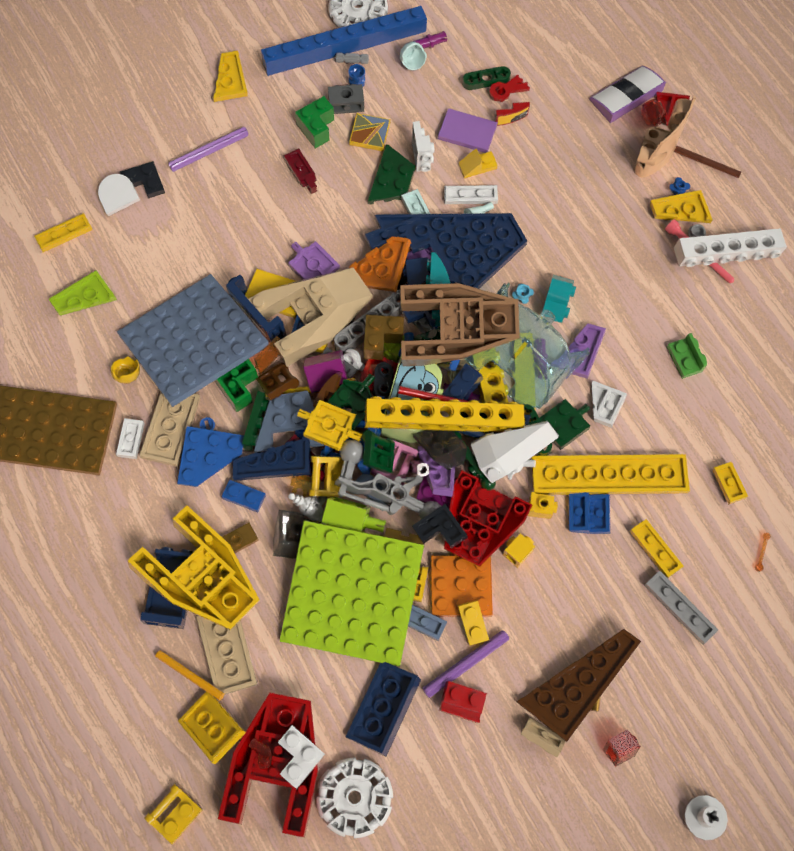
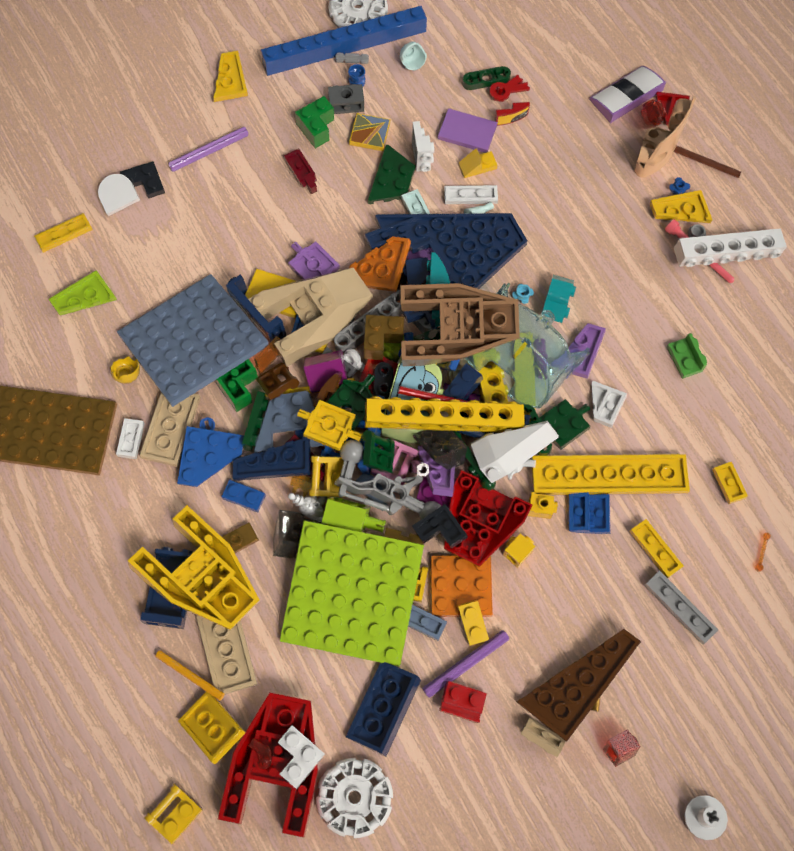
(431, 40): magenta pin -> none

